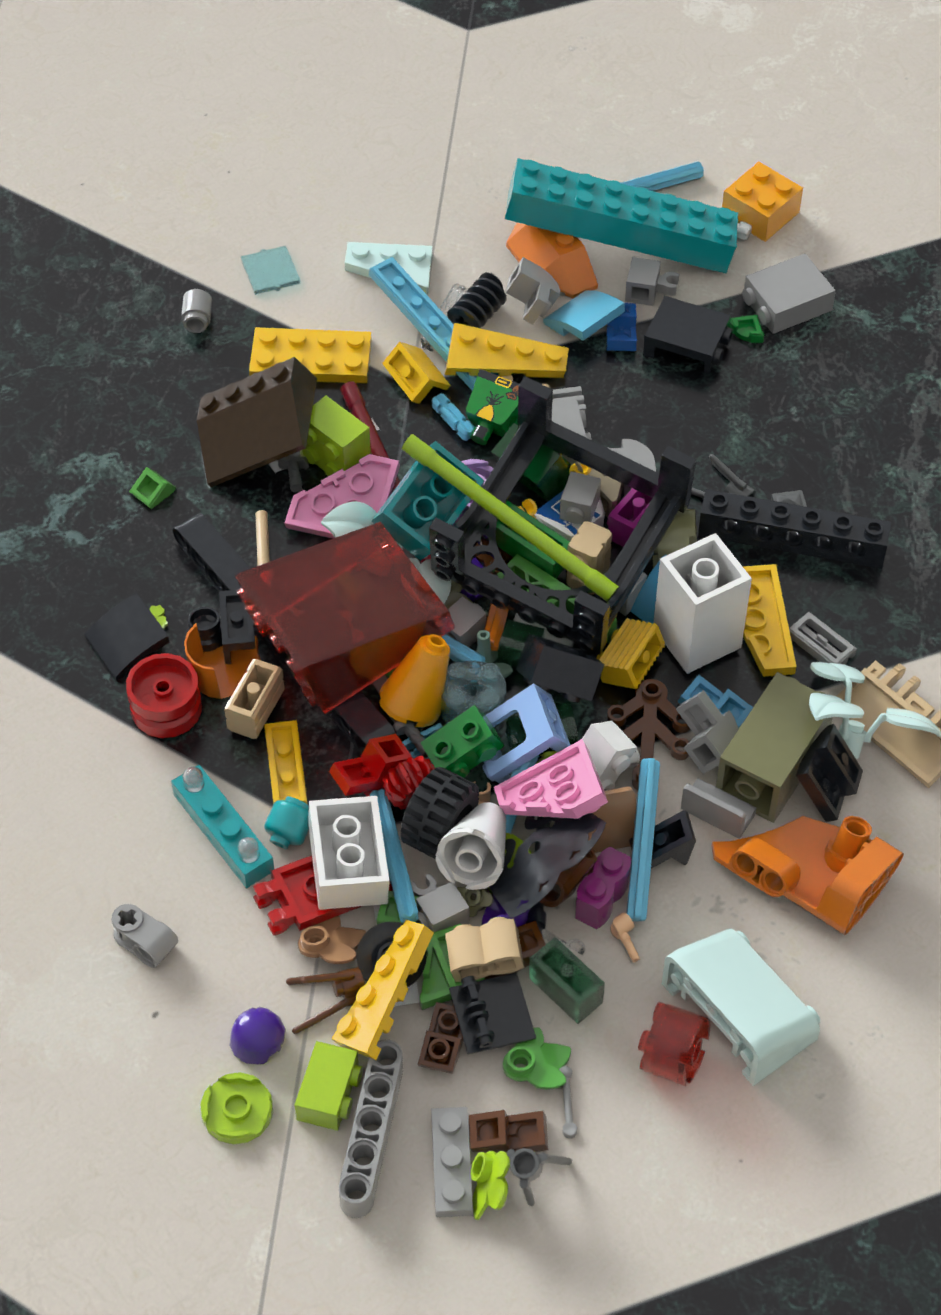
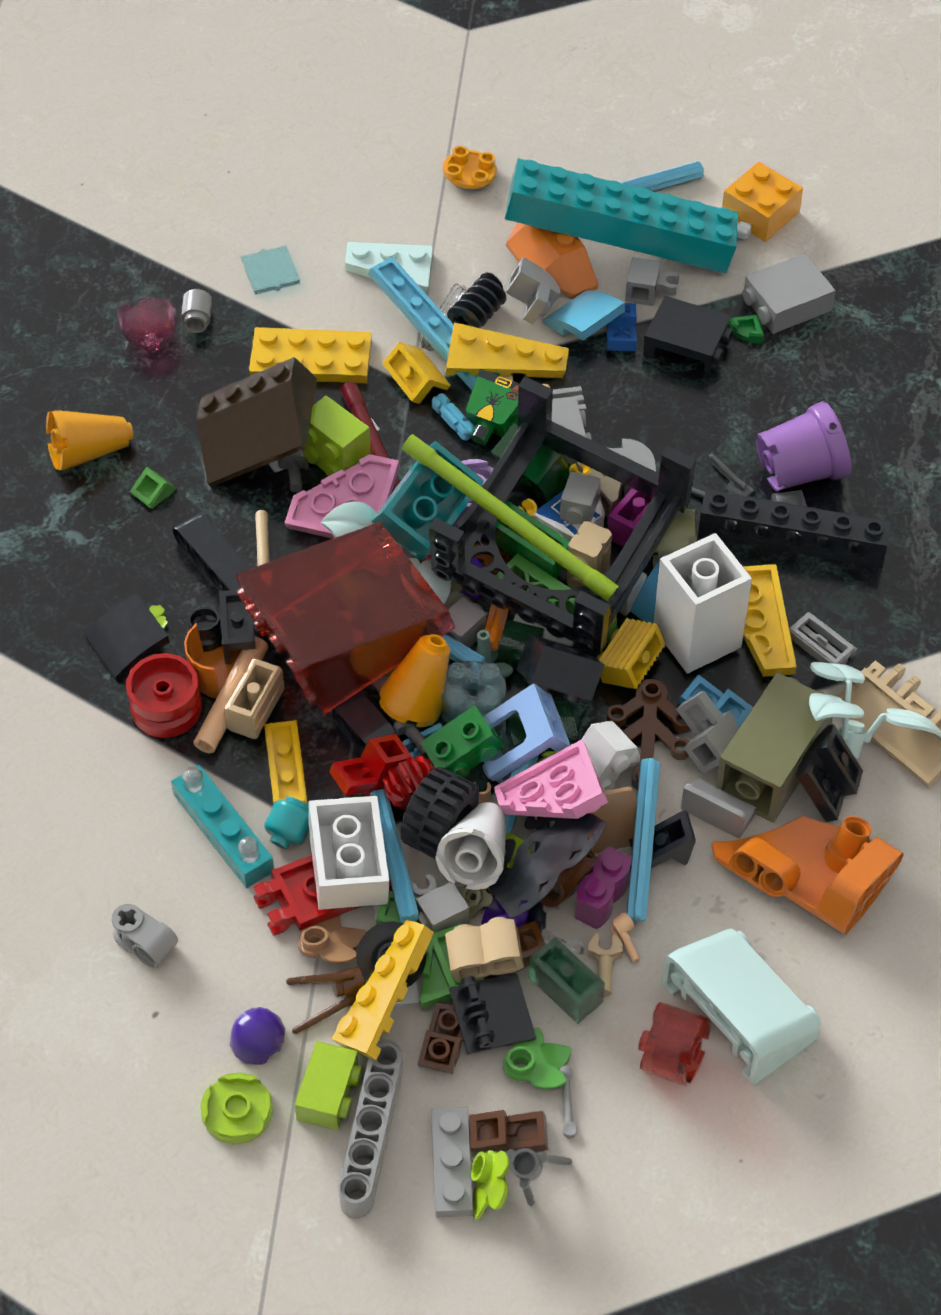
(84, 437): none -> light orange cone
(148, 323): none -> clear pink cylinder
(215, 722): none -> light nougat piece
(469, 168): none -> light orange dish
(605, 958): none -> tan bar
(805, 449): none -> medium lavender piece

